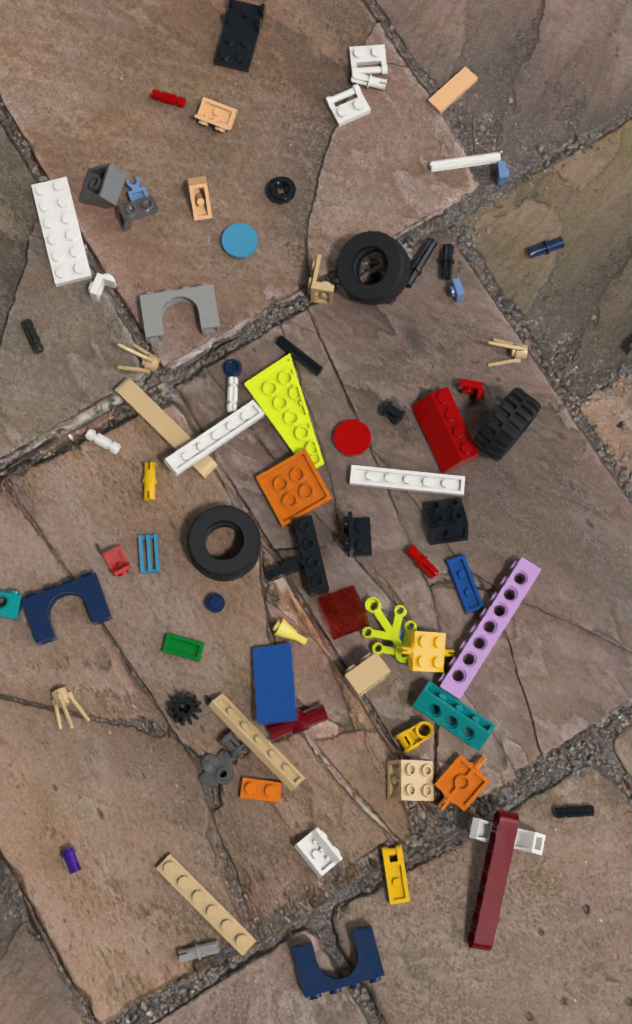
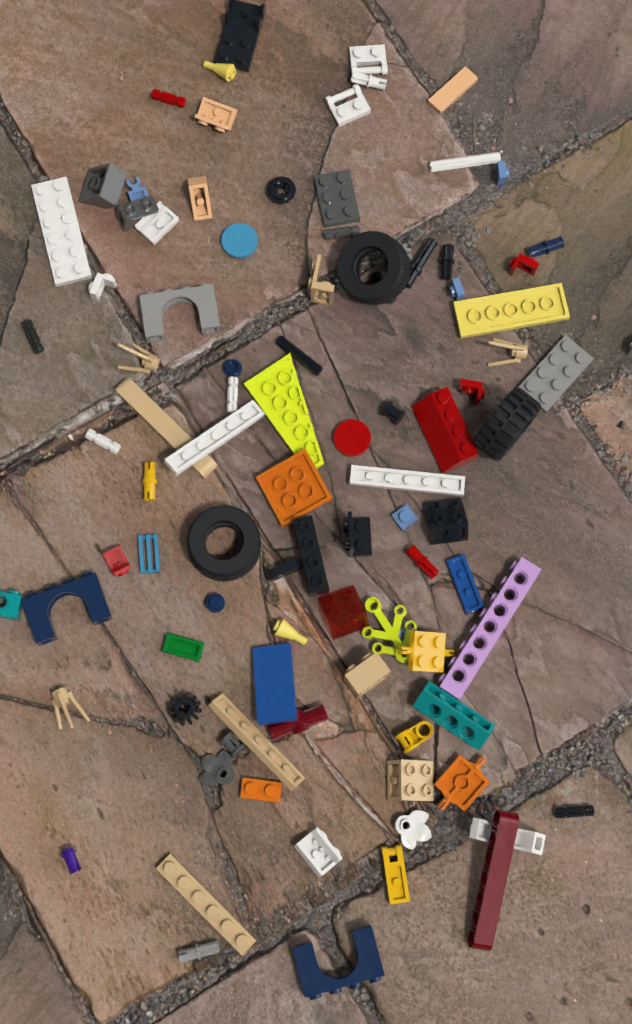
(158, 224): none -> white plate
(226, 71): none -> light yellow cone
(337, 198): none -> dark grey plate
(342, 232): none -> dark grey axle
(404, 517): none -> medium blue plate
(416, 828): none -> white plate
(511, 310): none -> light yellow plate
(524, 263): none -> red bracket
(556, 373): none -> light grey plate

